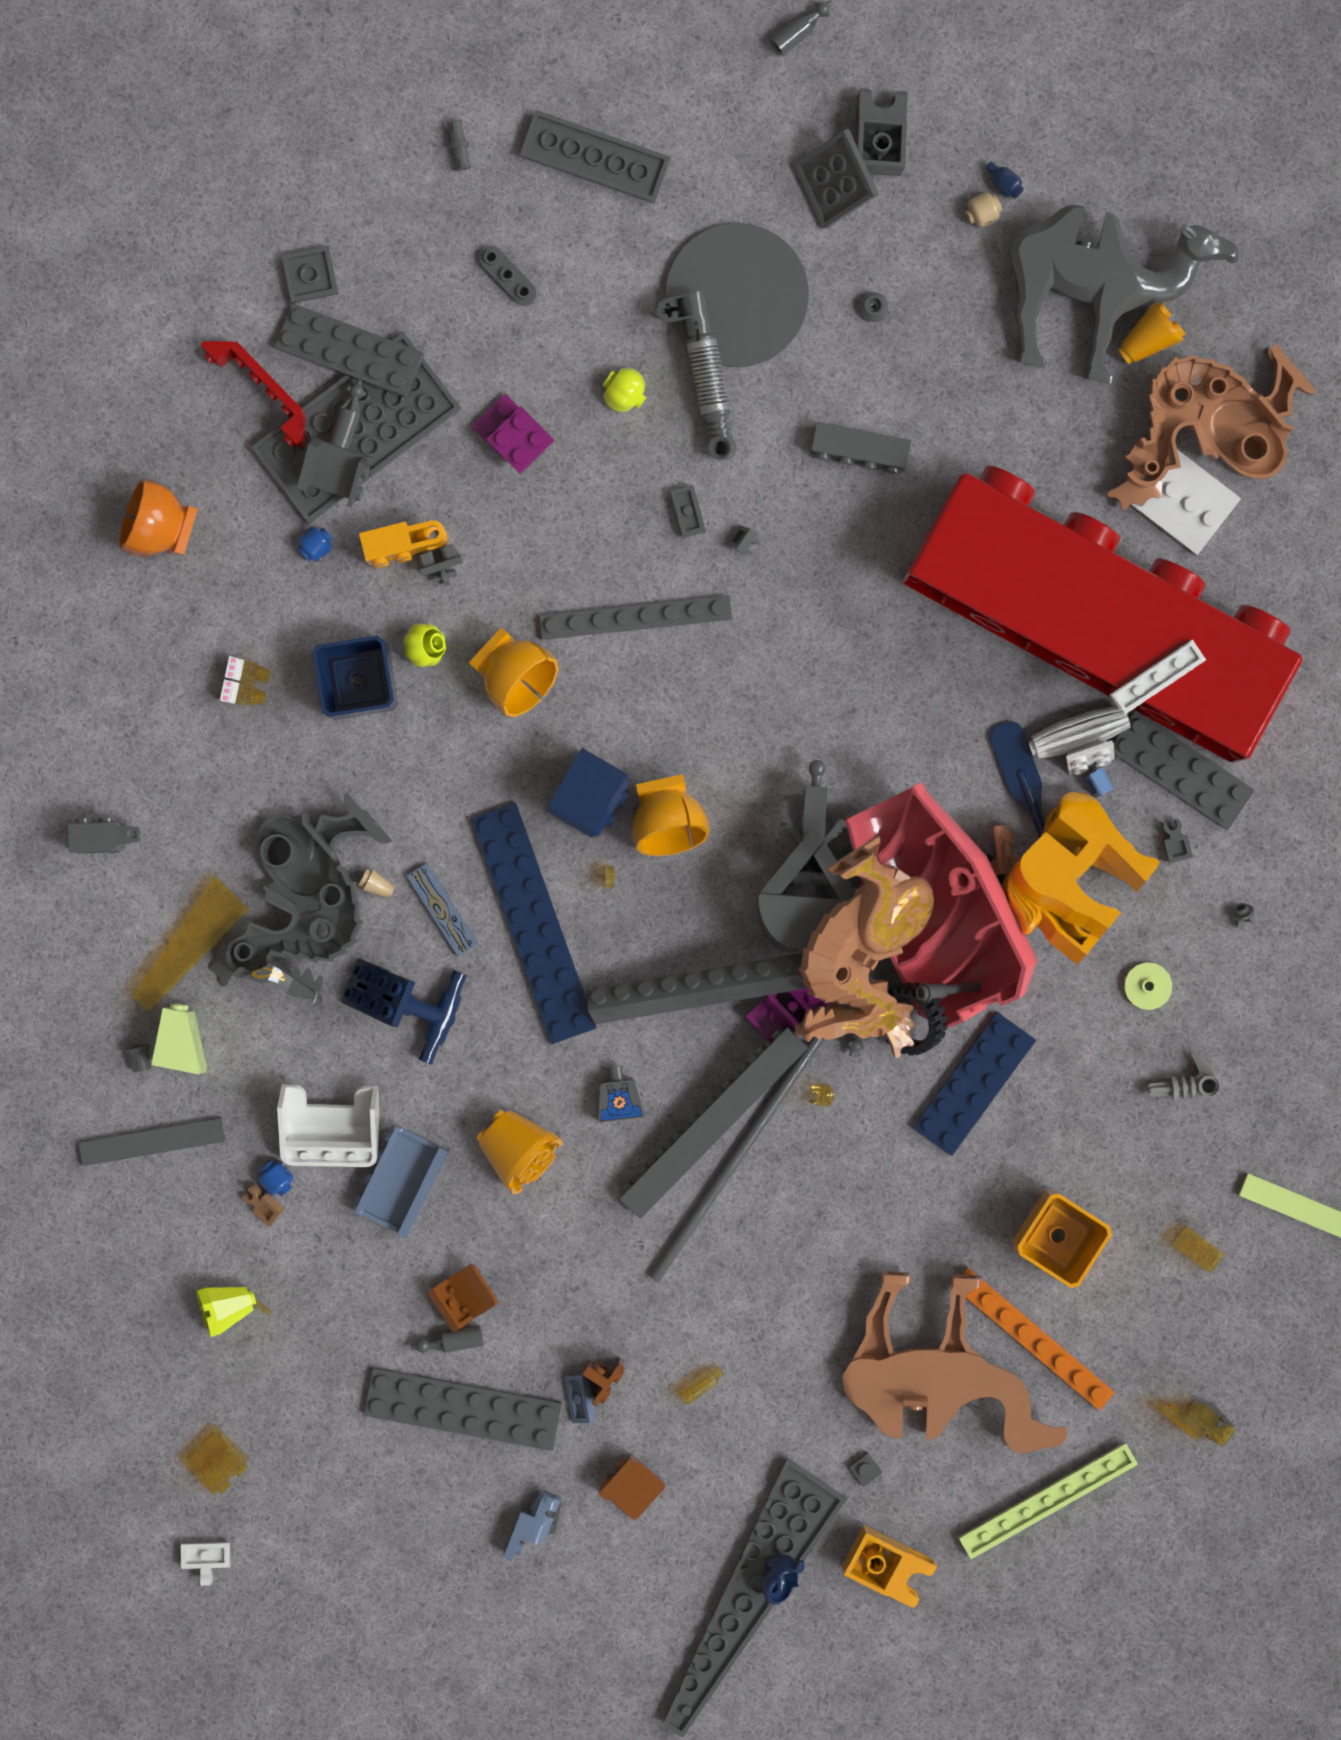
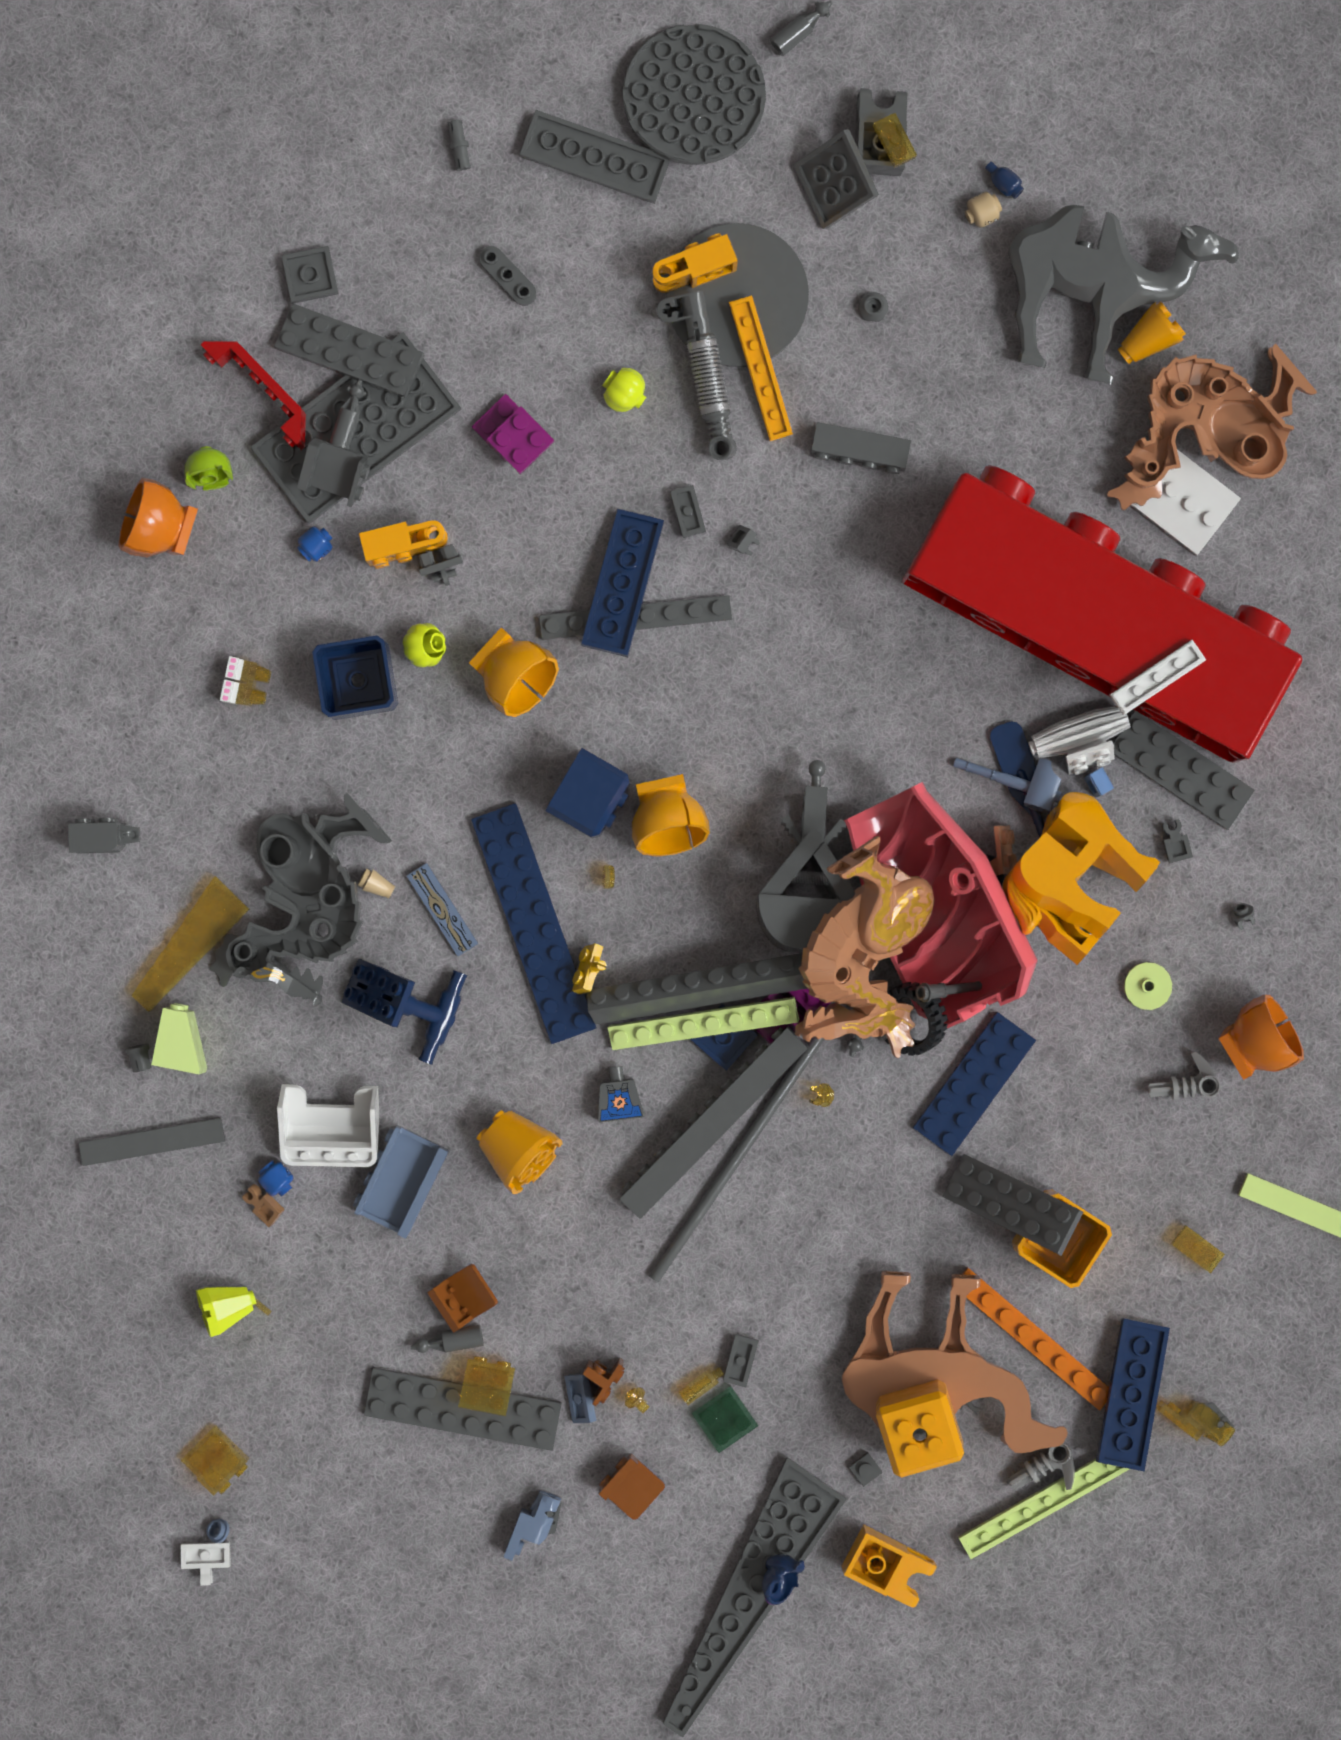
(207, 469): none -> lime cylinder
(217, 1530): none -> sand blue plate
(487, 1386): none -> clear yellow plate
(588, 968): none -> yellow plate
(622, 583): none -> dark blue plate
(635, 1398): none -> clear yellow plate
(694, 94): none -> dark grey tile
(696, 264): none -> light orange brick
(703, 1023): none -> yellowish green plate
(725, 1047): none -> dark blue plate
(725, 1419): none -> clear green plate
(740, 1360): none -> dark grey plate
(760, 368): none -> light orange tile
(894, 140): none -> clear yellow plate
(913, 1408): none -> light orange plate
(1013, 1204): none -> dark grey plate
(1040, 791): none -> sand blue piece
(1040, 1466): none -> light grey piece
(1132, 1394): none -> dark blue plate
(1257, 1042): none -> orange plate

